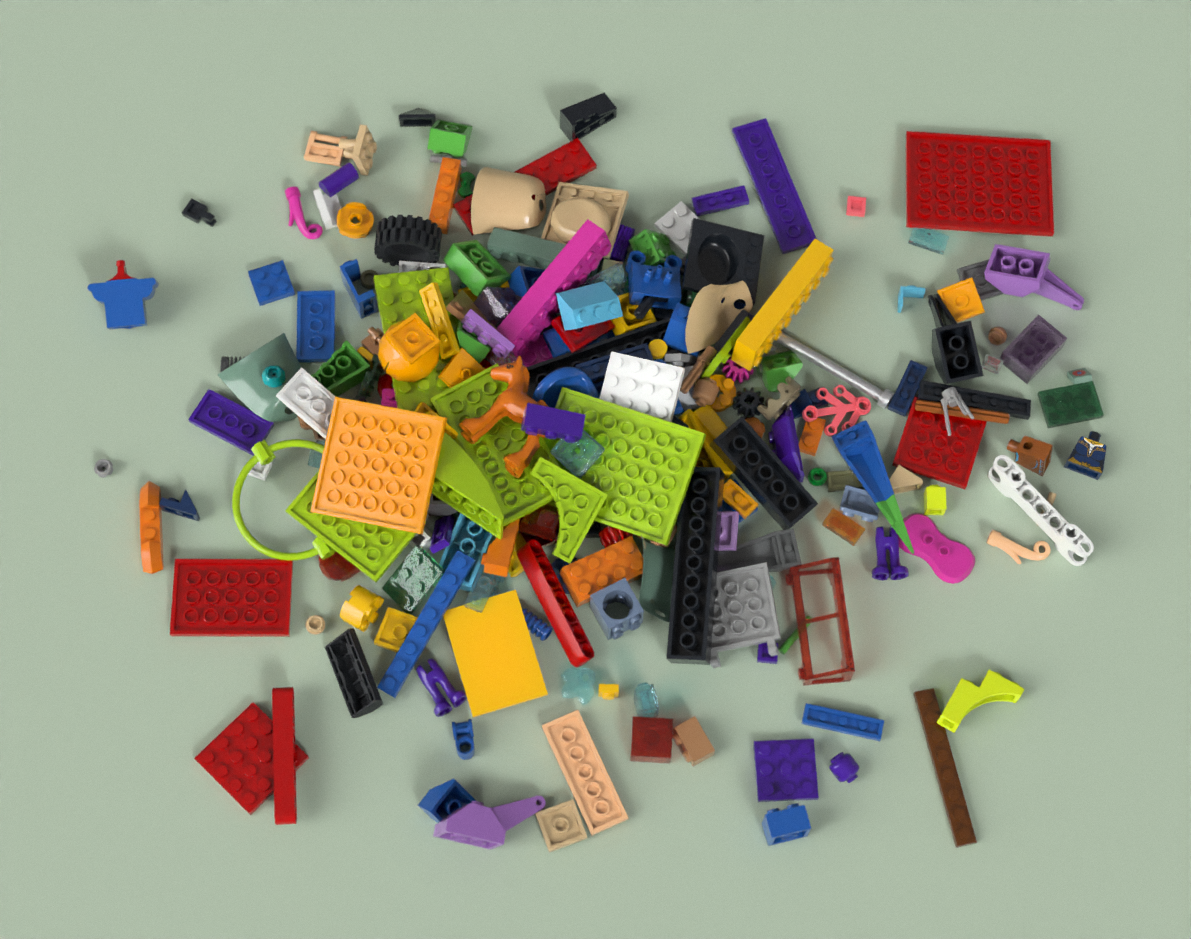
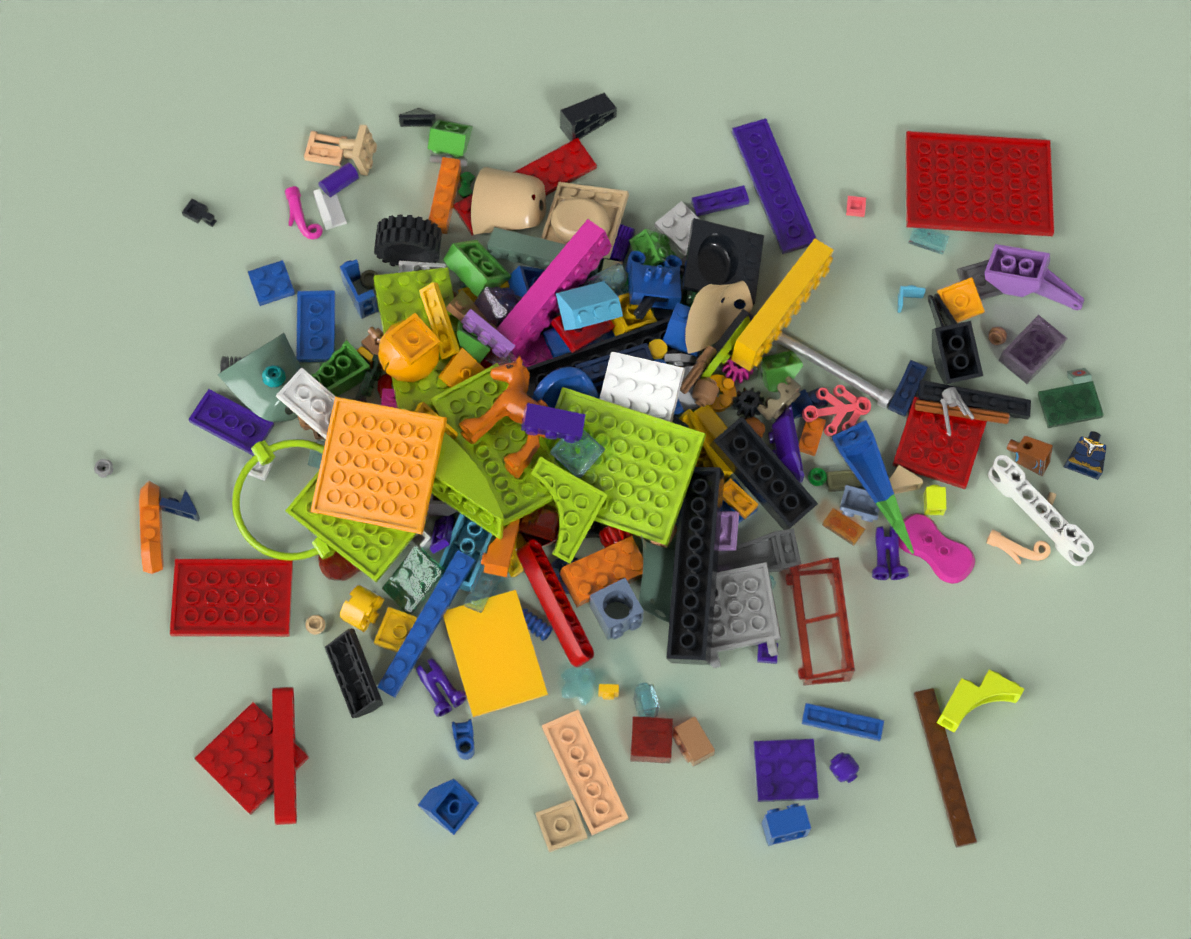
(124, 298): blue piece -> none
(350, 229): light orange plate -> none
(484, 825): medium lavender slope -> none
(791, 639): bright green piece -> none
(992, 364): clear tile -> none

